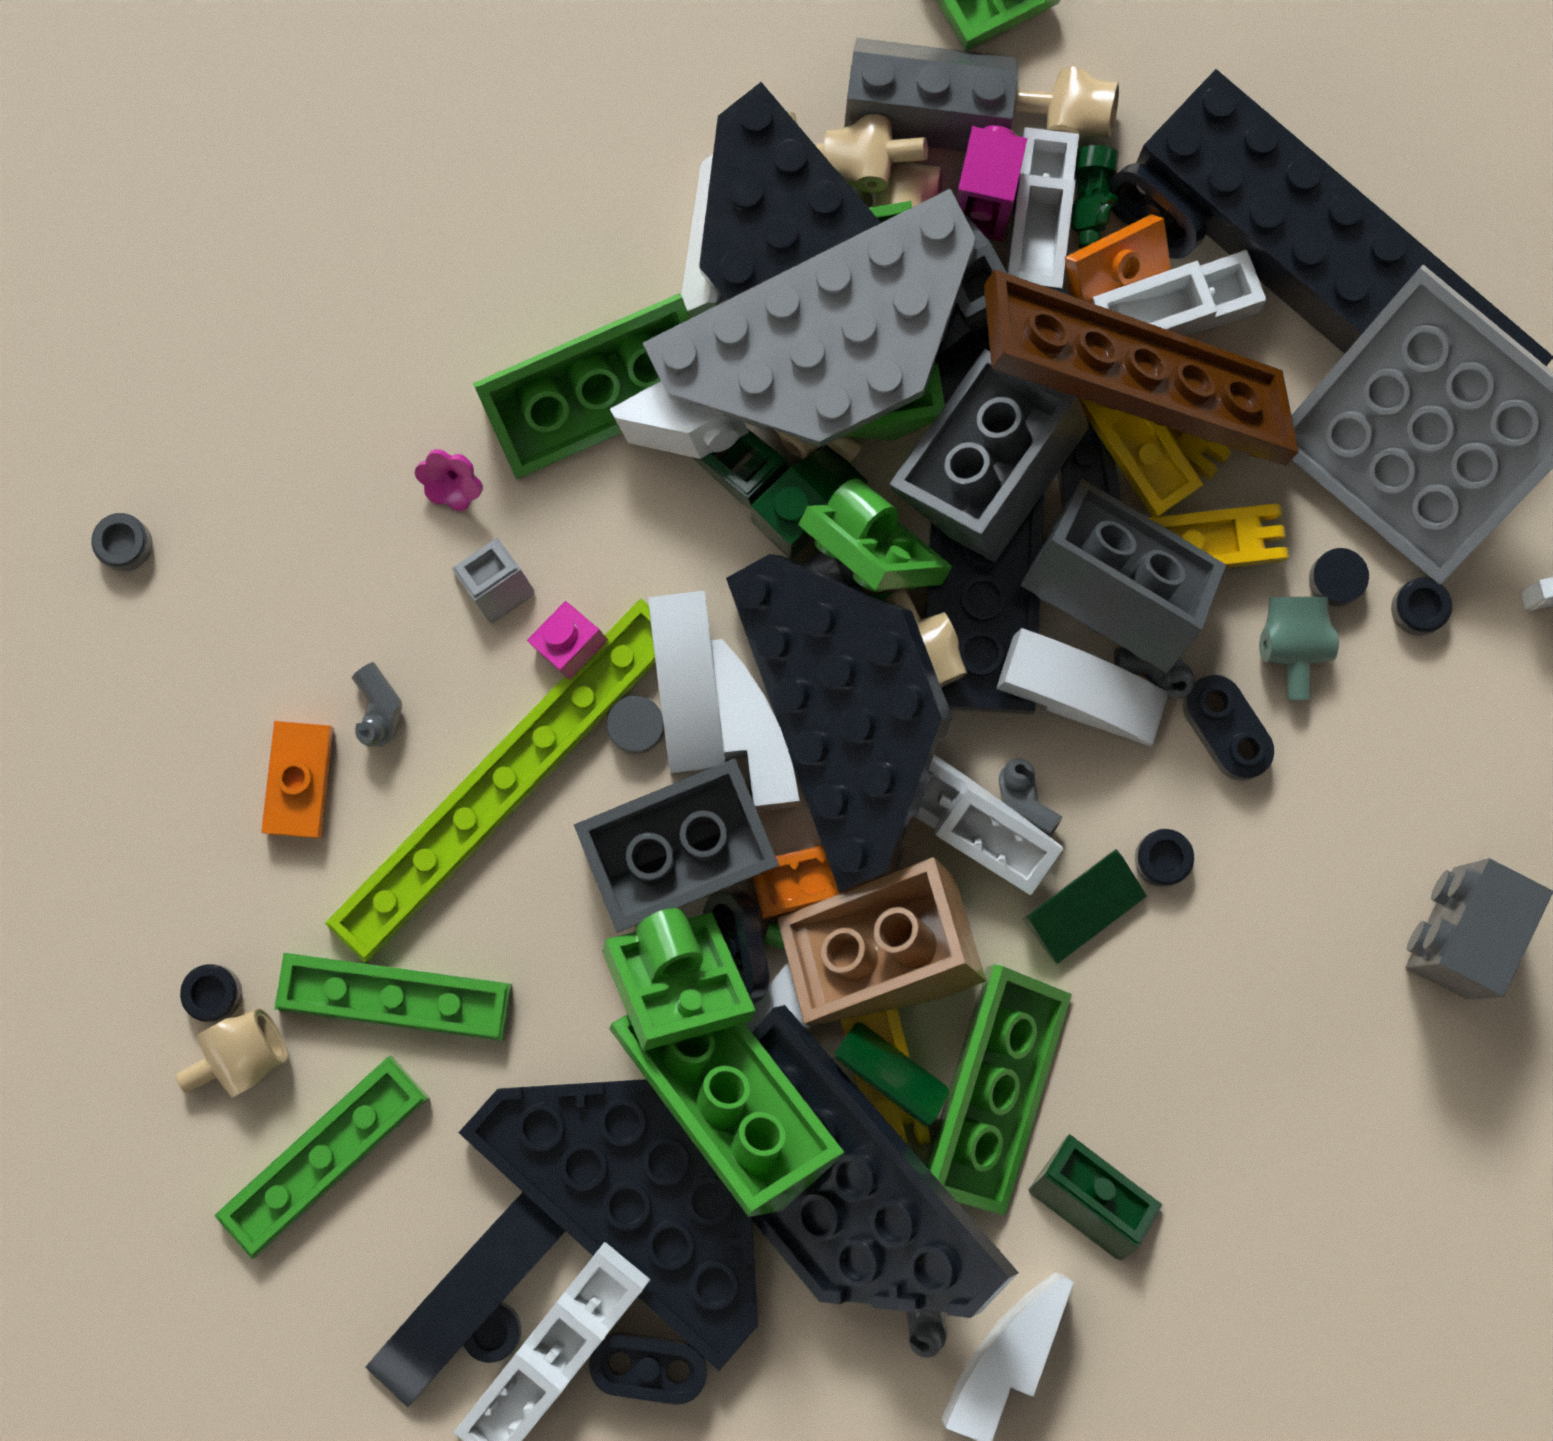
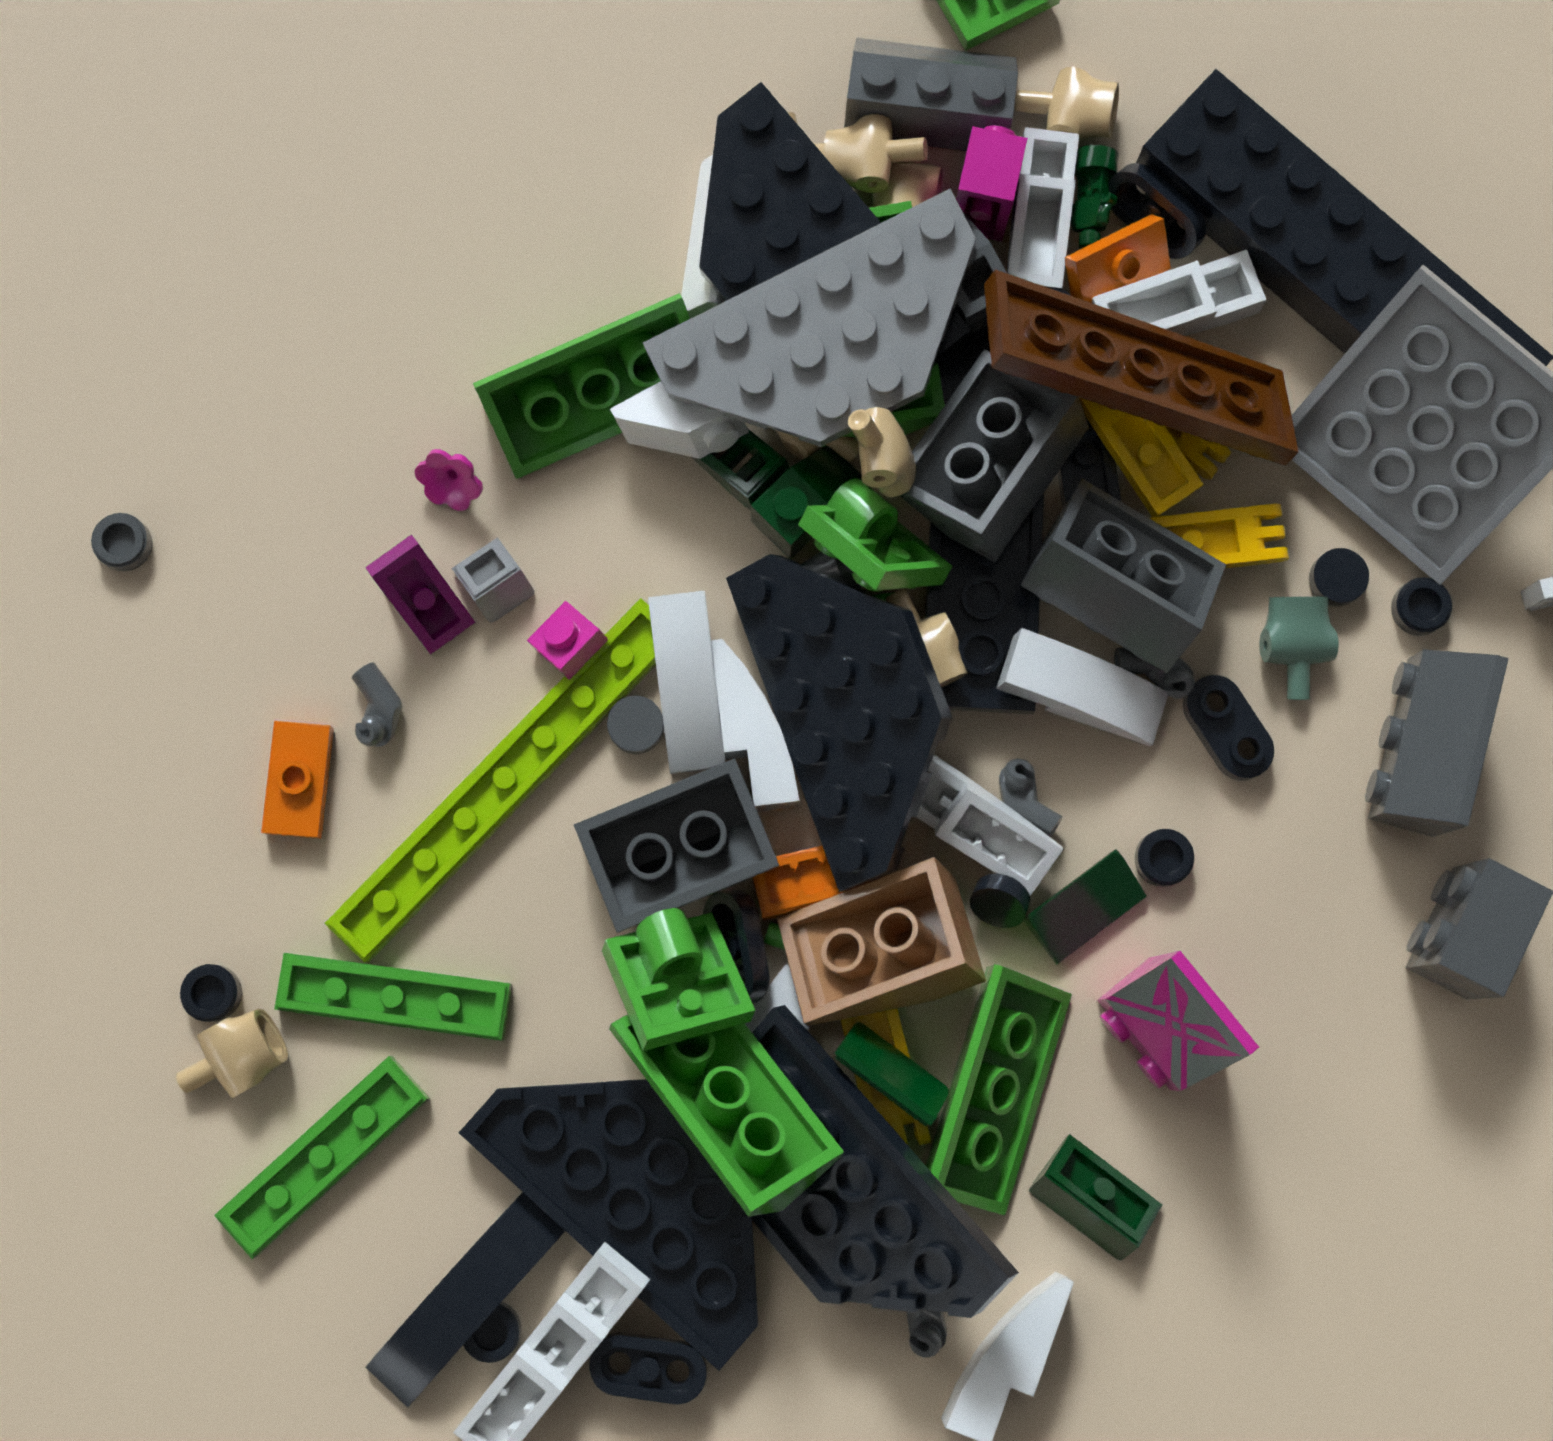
(420, 594): none -> magenta slope
(883, 451): none -> tan piece
(1000, 900): none -> black tile
(1174, 1022): none -> slope
(1436, 740): none -> dark grey slope

